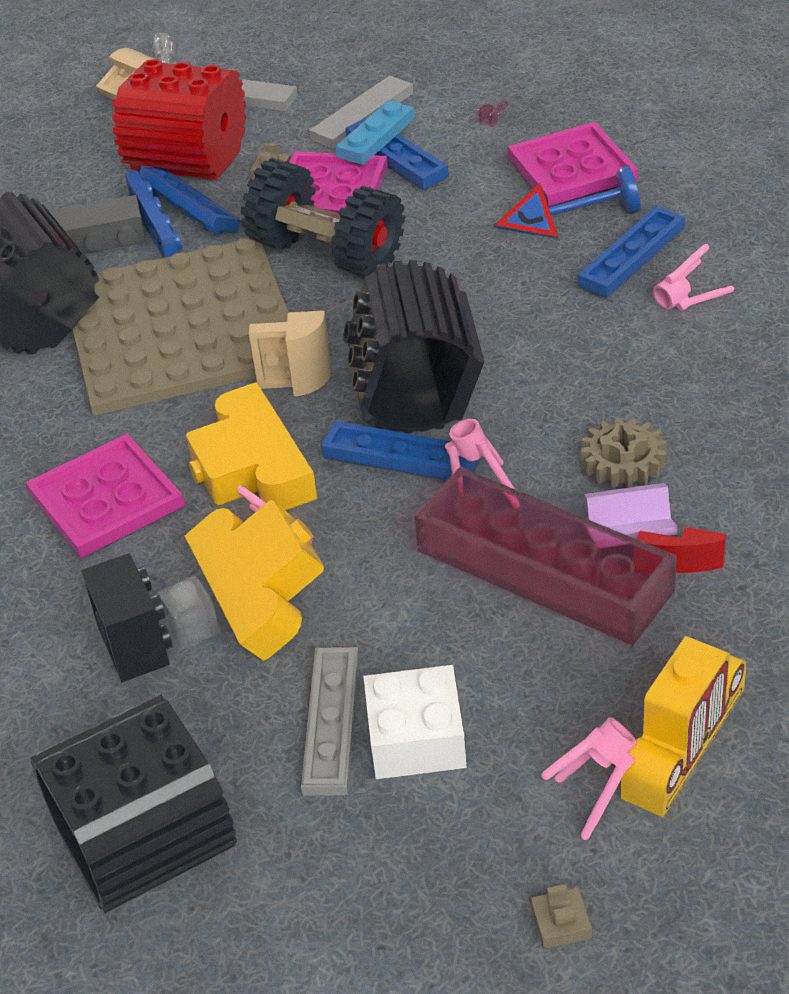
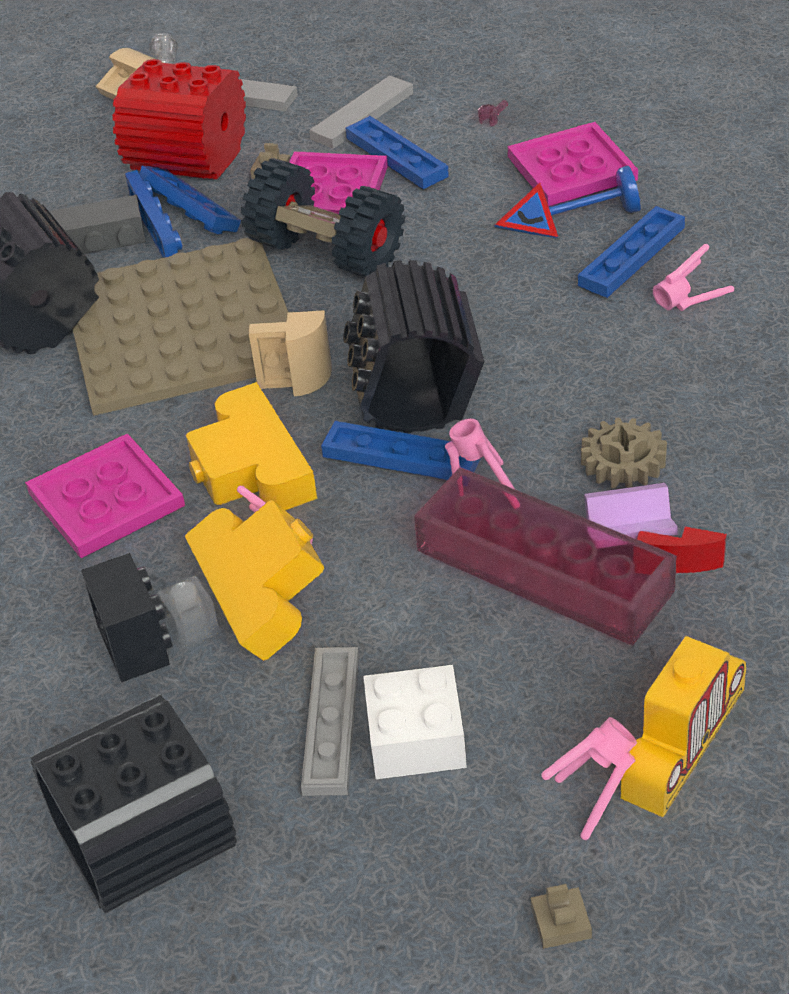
(375, 132): dark azure plate -> none

